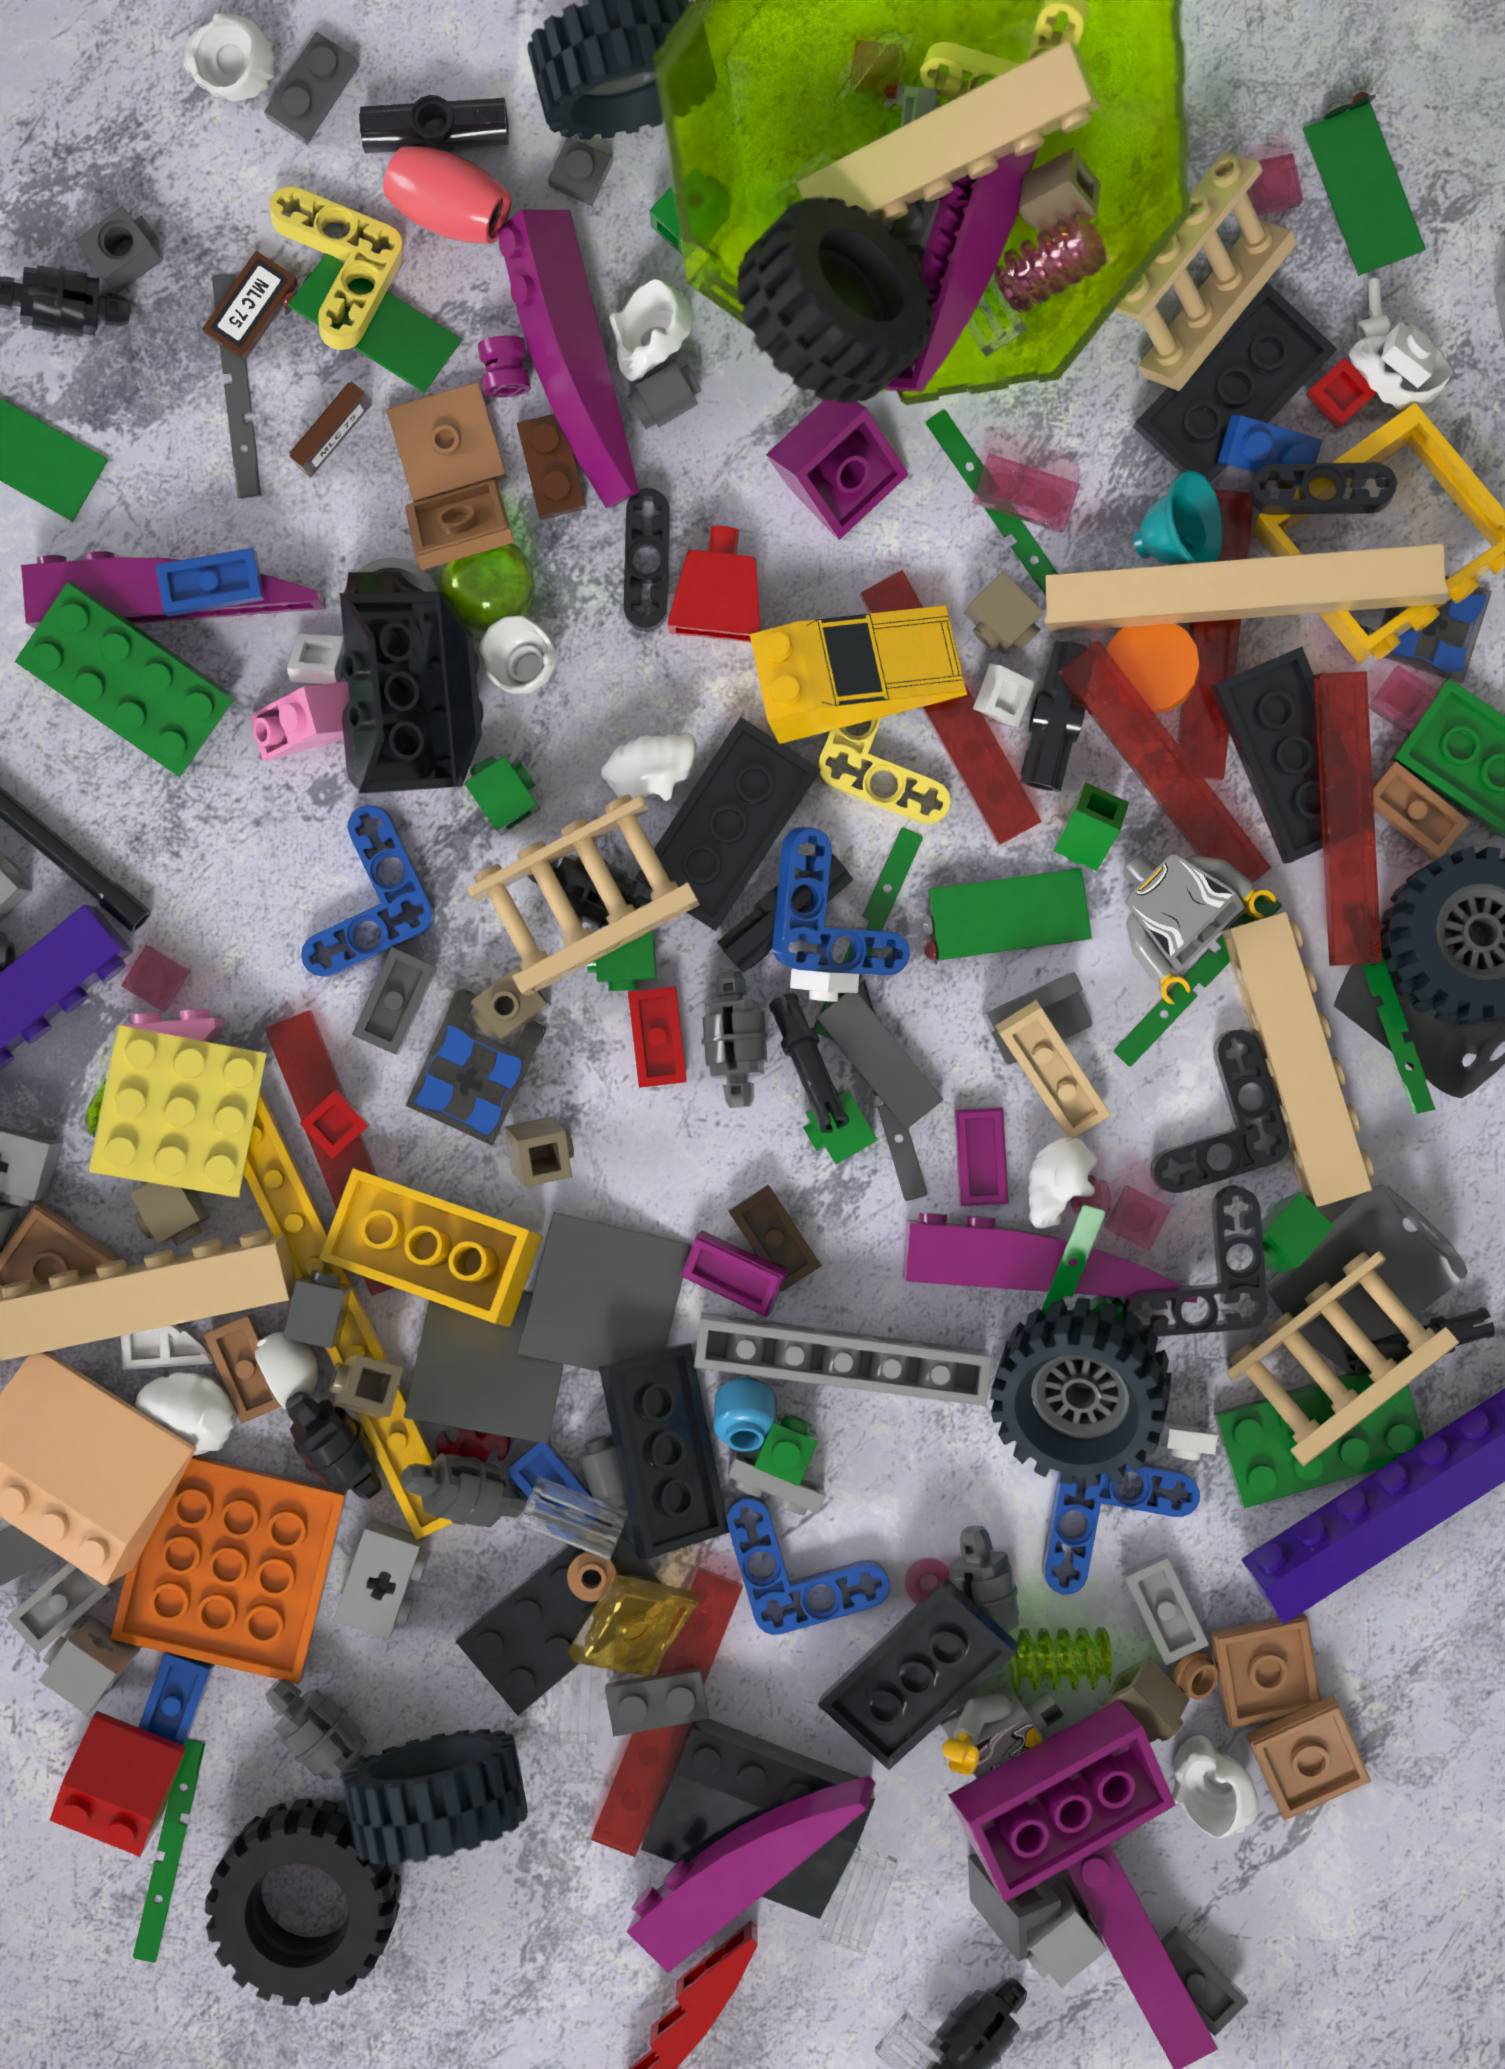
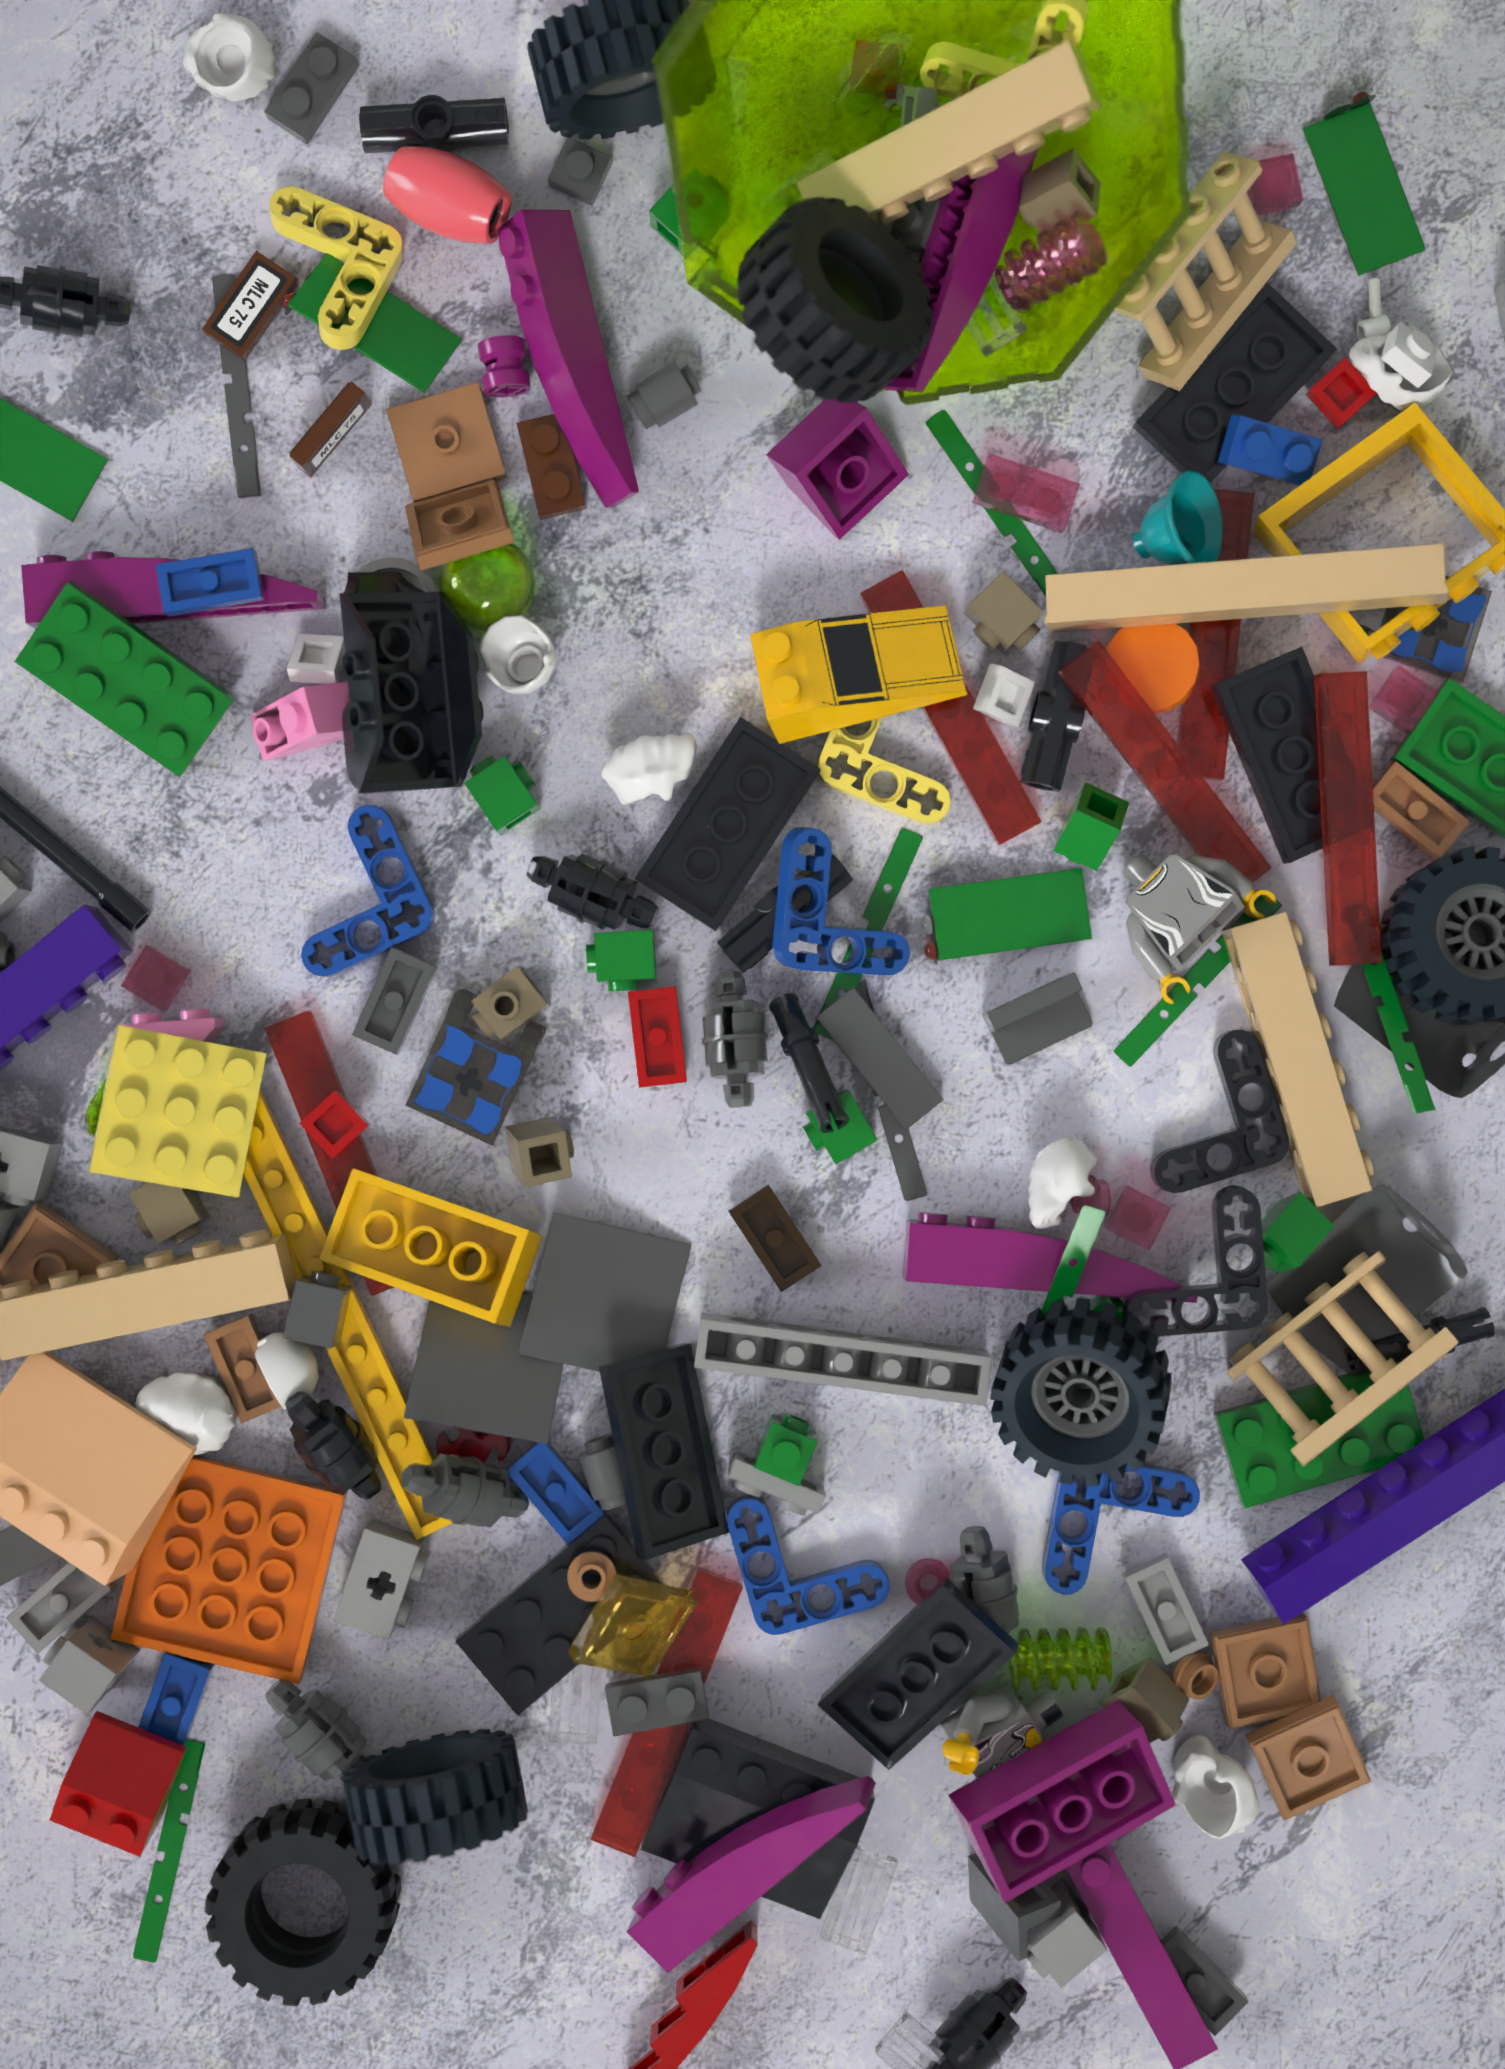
(103, 238): dark grey brick -> none
(163, 1348): white tile -> none
(365, 1385): dark tan brick -> none
(569, 1524): clear tile -> none
(580, 944): tan fence -> none
(650, 327): white hair -> none
(660, 525): black beam -> none
(717, 591): red torso -> none
(734, 1273): magenta tile -> none
(744, 1413): dark azure head -> none
(824, 985): white plate -> none
(981, 1156): magenta tile -> none
(1052, 1070): tan plate -> none
(1188, 1441): white plate -> none
(1359, 499): black beam -> none

